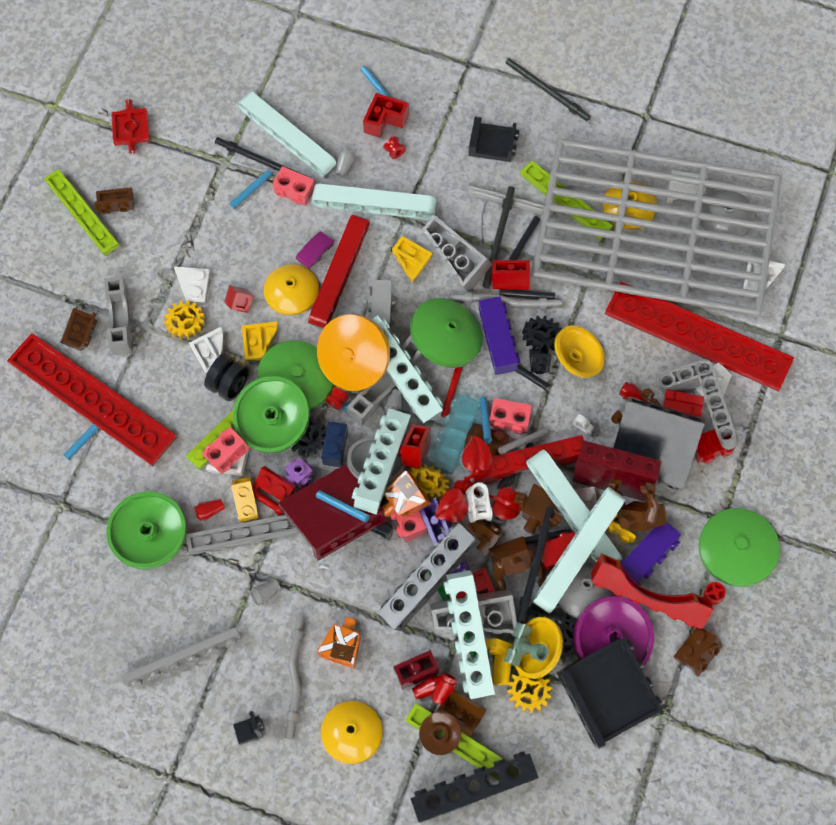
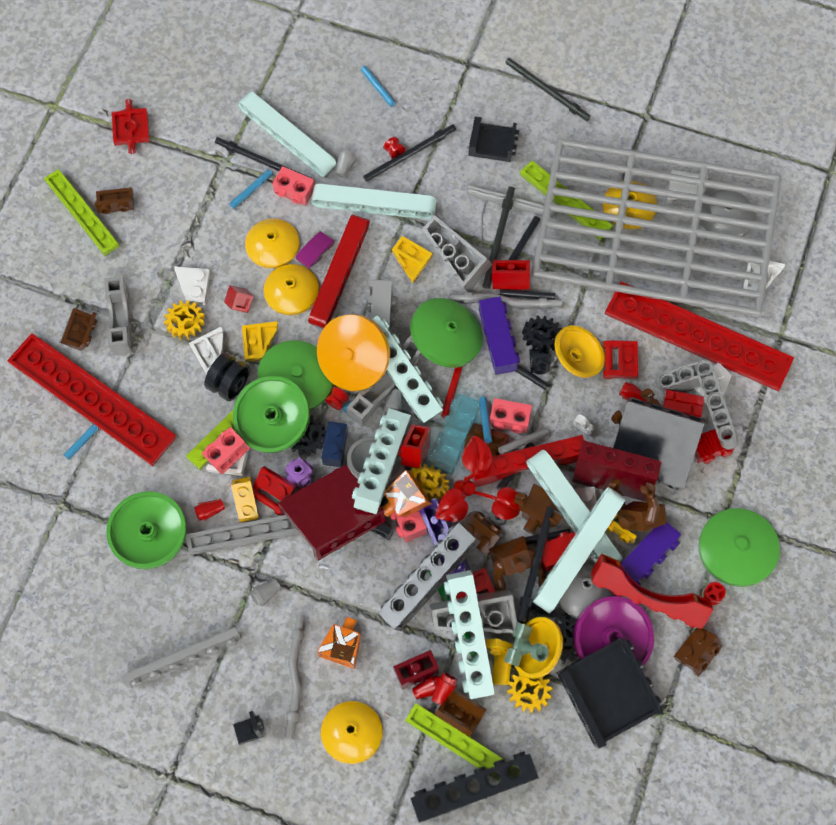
(274, 251): none -> yellow dish
(342, 506): dark azure bar -> none
(385, 111): red brick -> none
(429, 730): reddish brown dish -> none
(438, 136): none -> black bar
(479, 507): white piece -> none
(626, 359): none -> red plate

